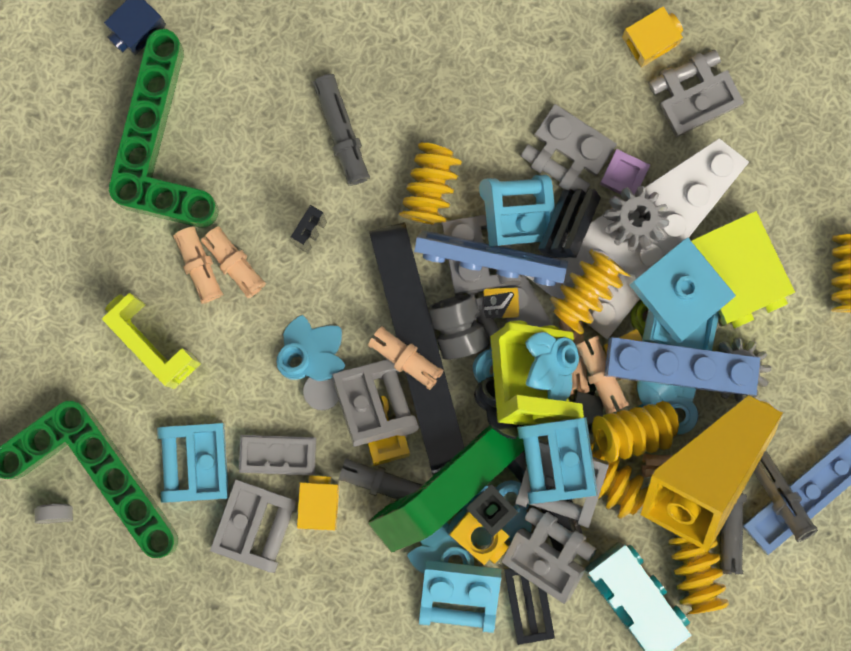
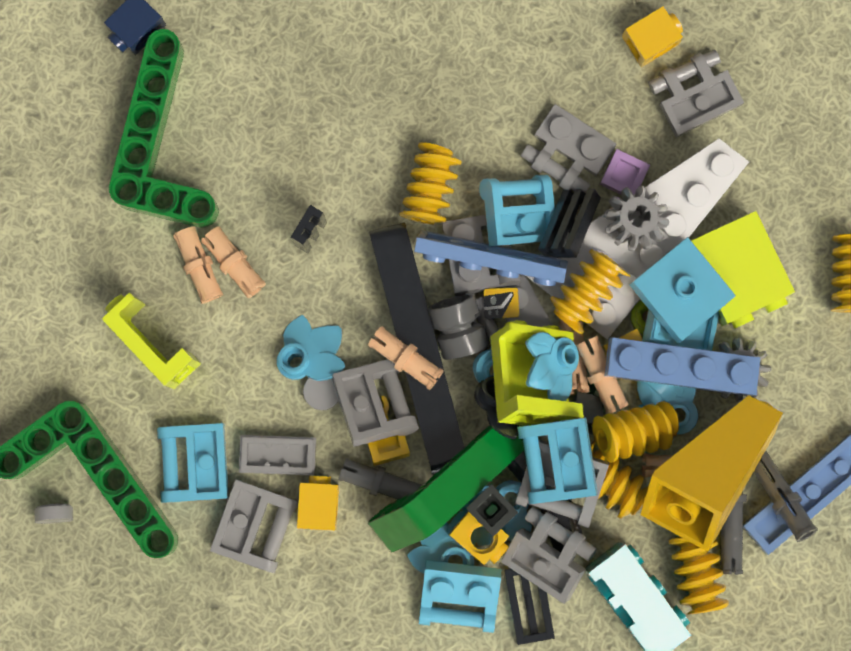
(346, 144): dark grey pin -> none

